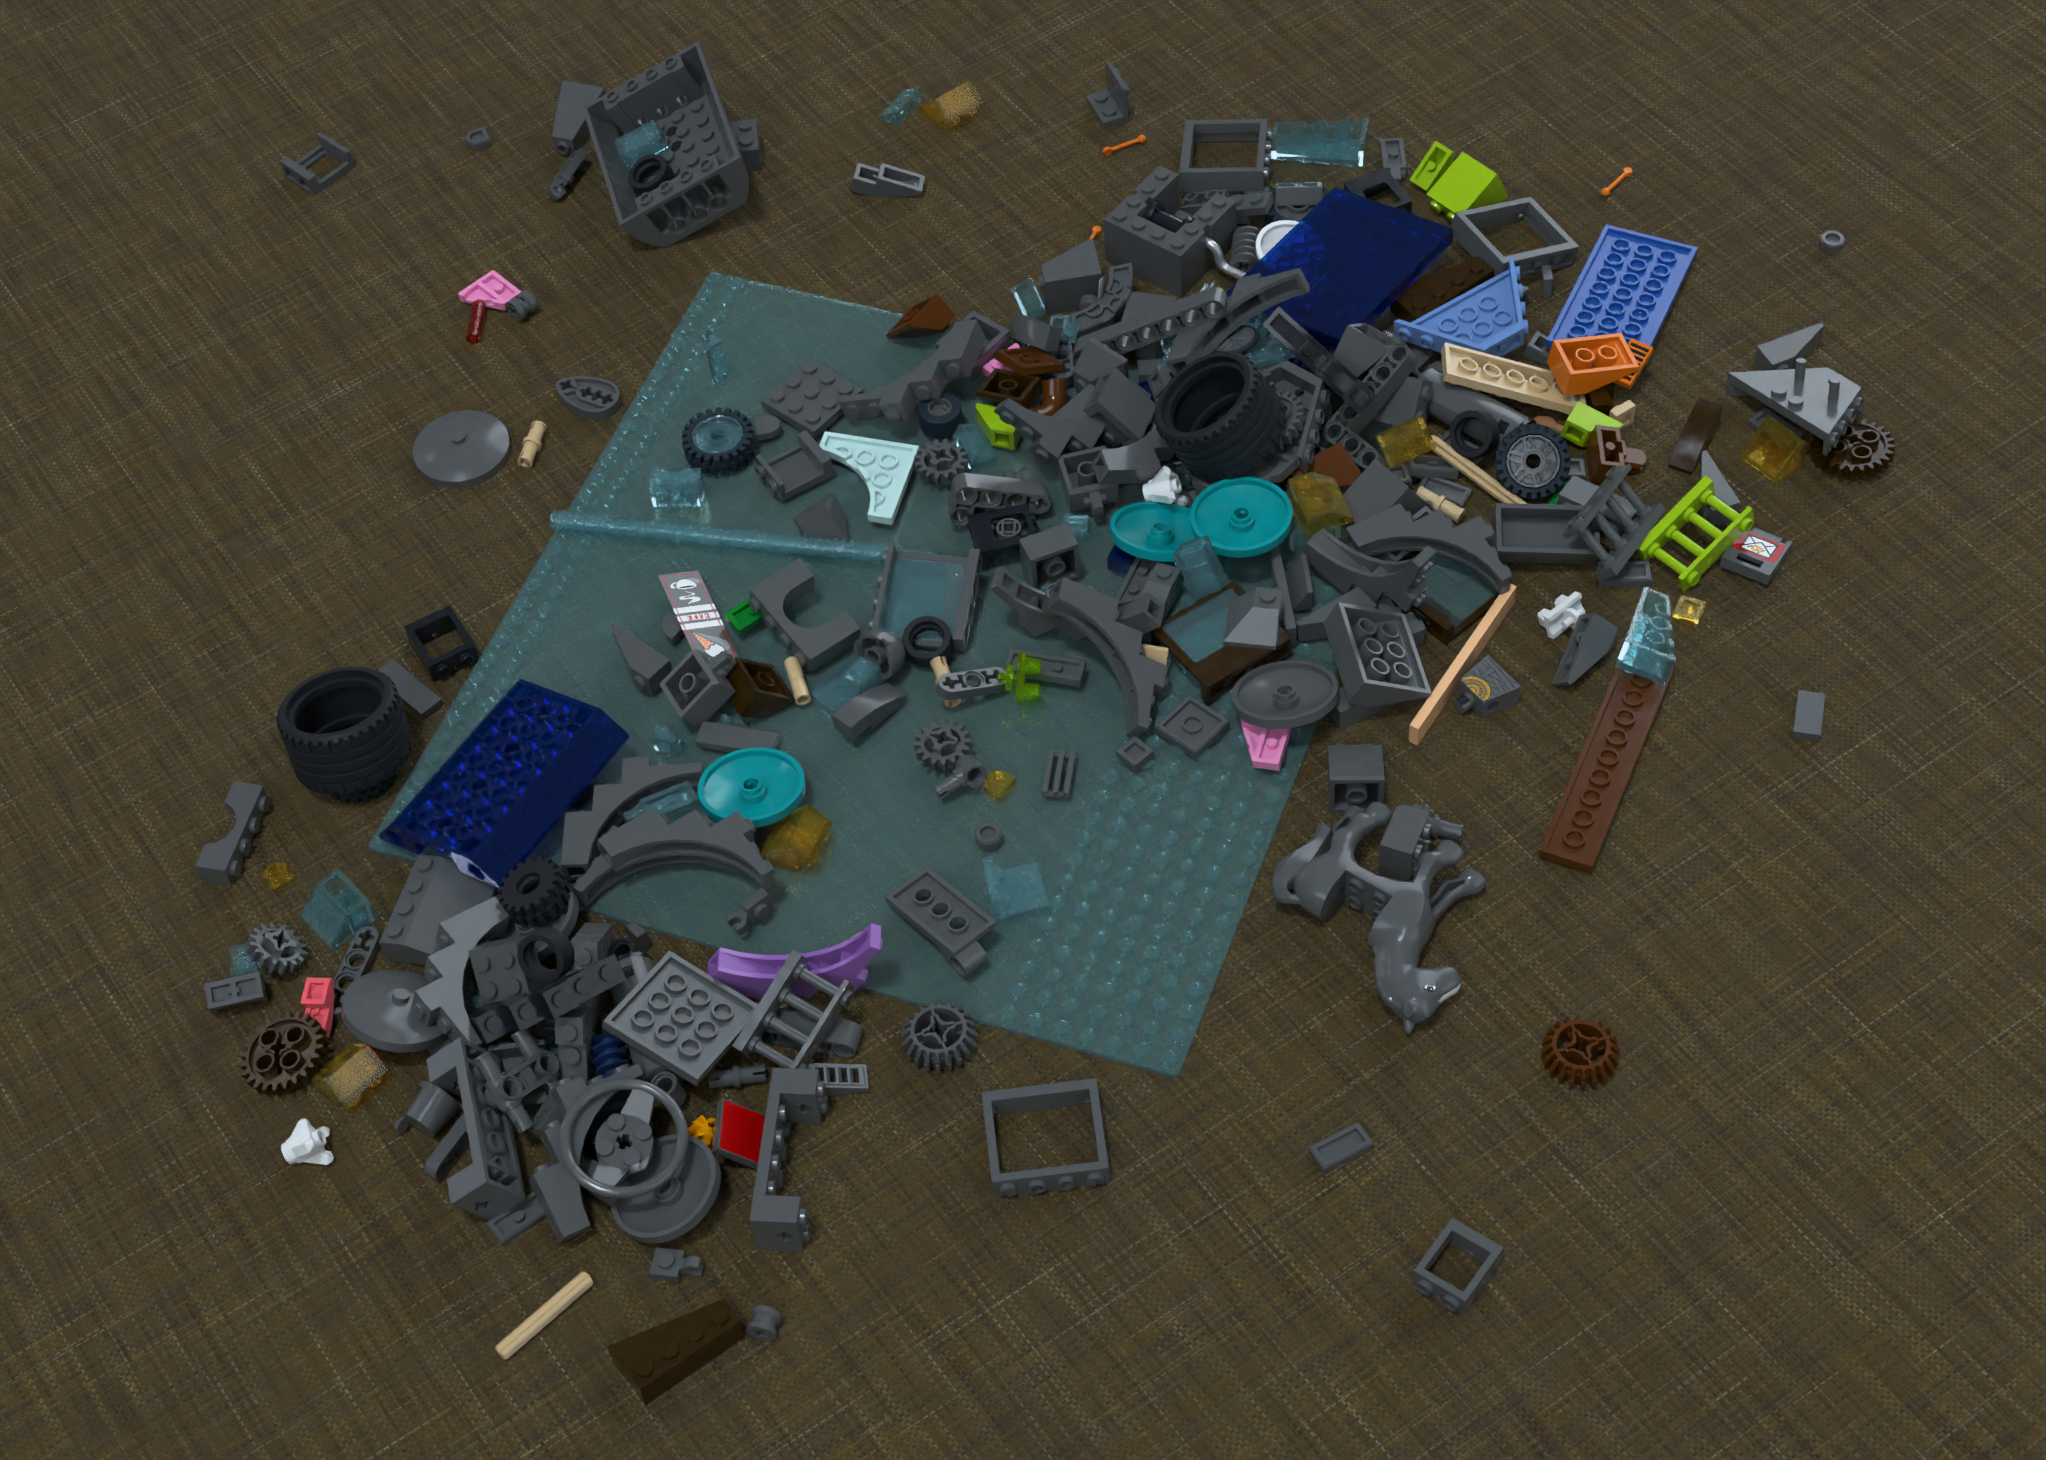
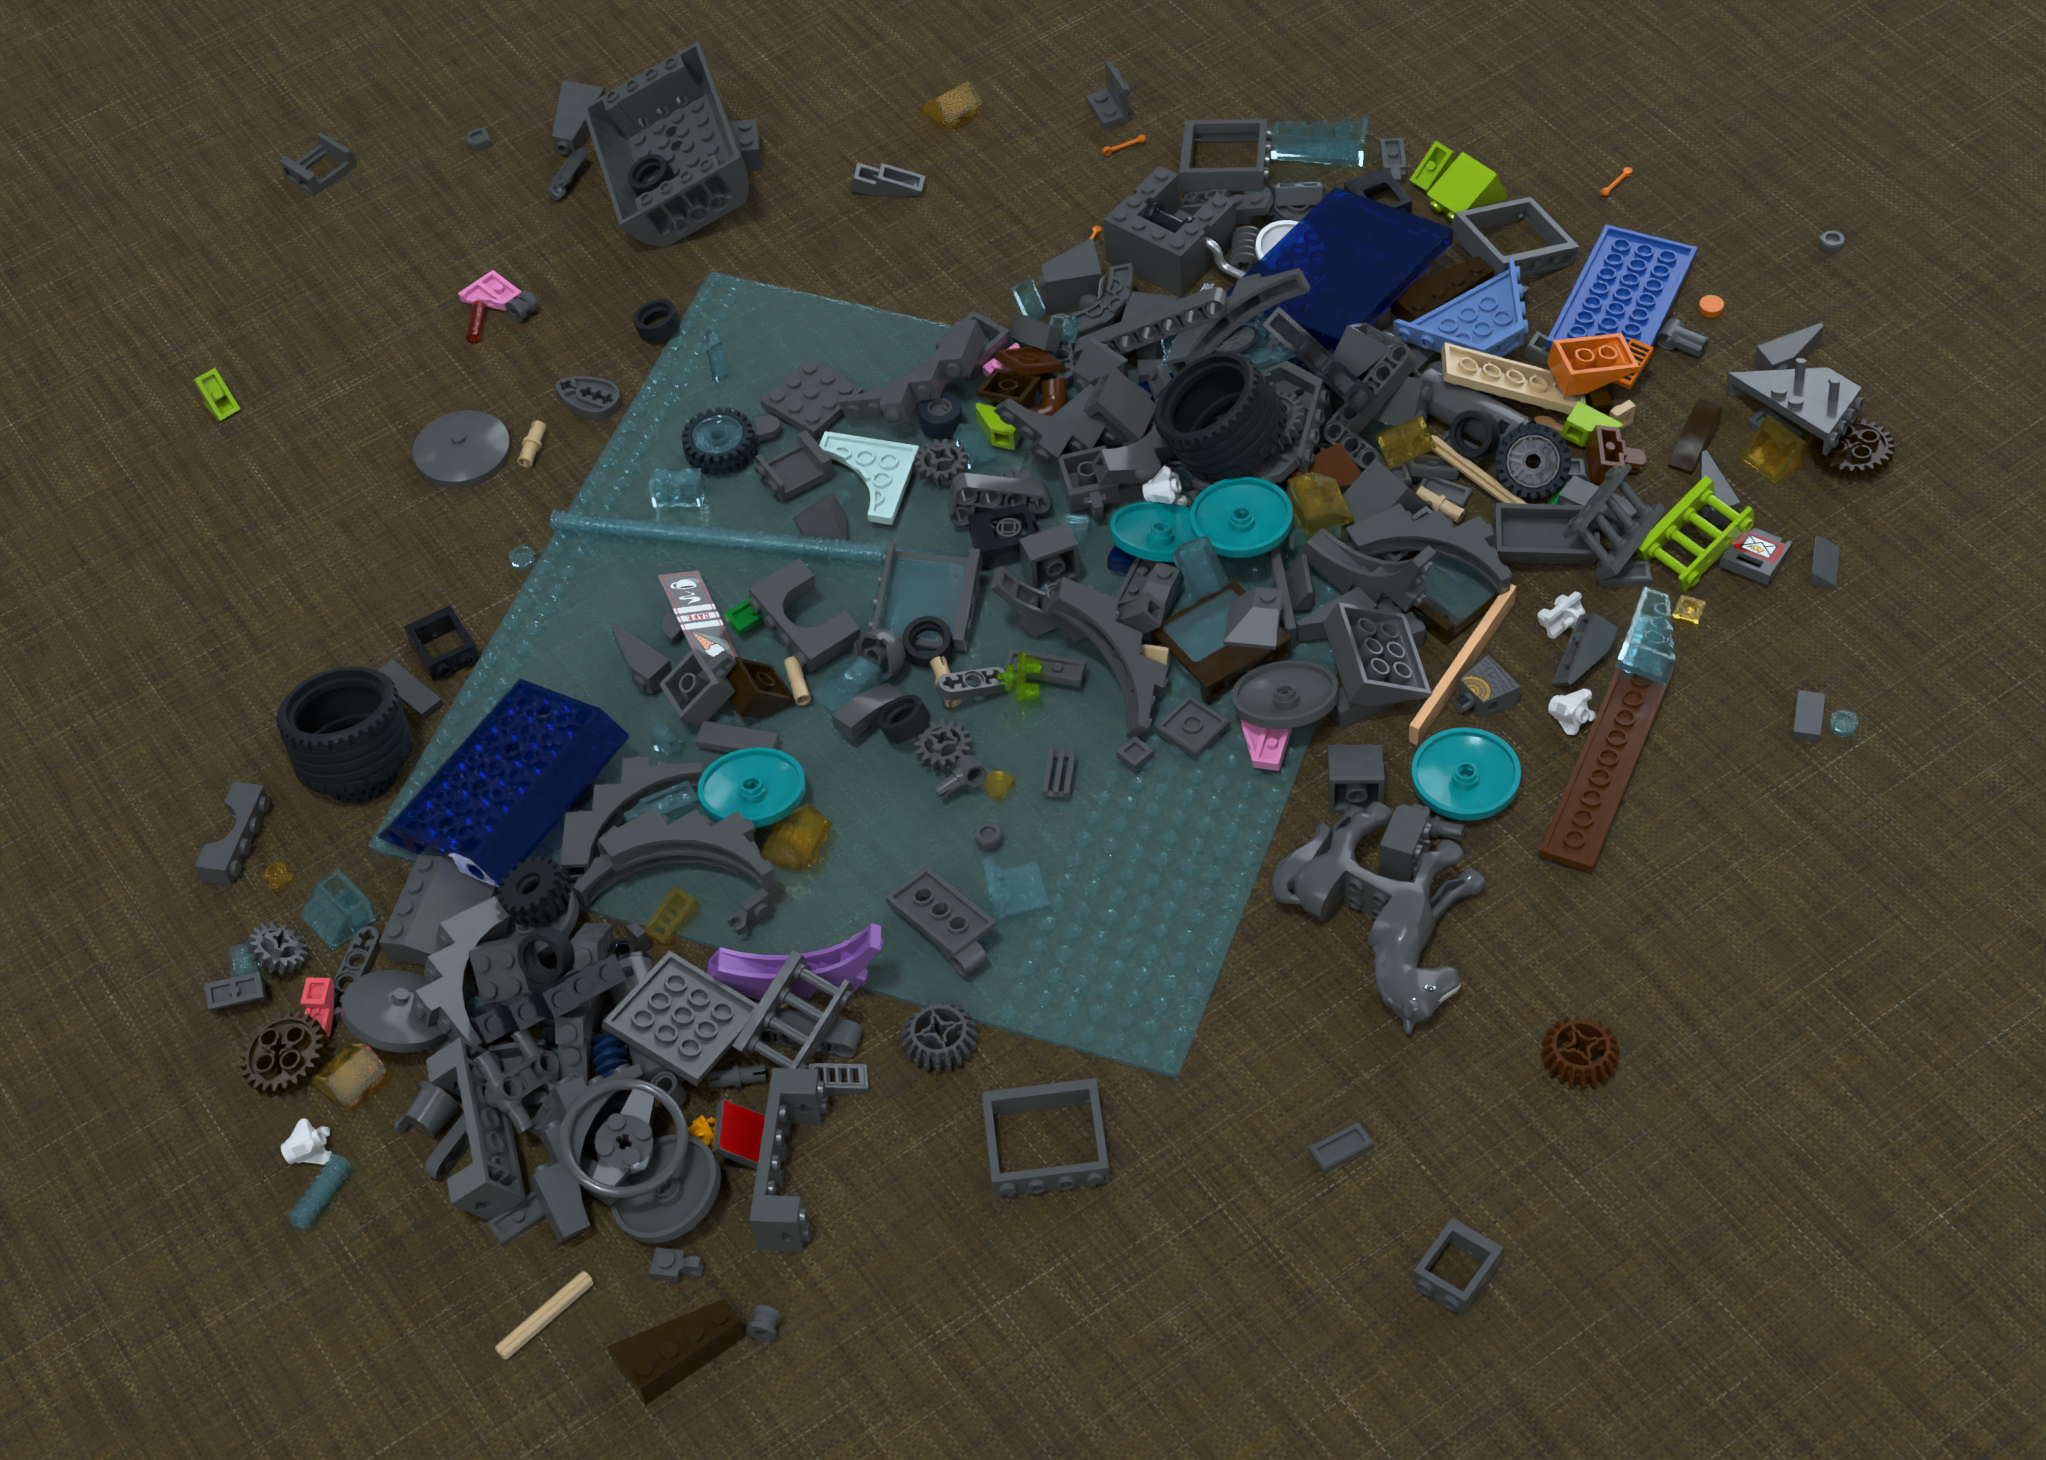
(216, 394): none -> lime slope
(320, 1191): none -> clear light blue piece
(522, 557): none -> clear light blue tile
(641, 142): clear light blue brick -> none
(662, 329): none -> black tyre
(670, 903): none -> clear yellow slope
(902, 105): clear light blue slope -> none
(906, 707): none -> black tyre
(923, 319): reddish brown slope -> none
(1466, 773): none -> teal dish
(1546, 281): dark grey tile -> none
(1572, 710): none -> white rock
(1677, 336): none -> dark grey piece
(1711, 306): none -> orange tile
(1824, 563): none -> dark grey slope
(1843, 723): none -> clear light blue tile

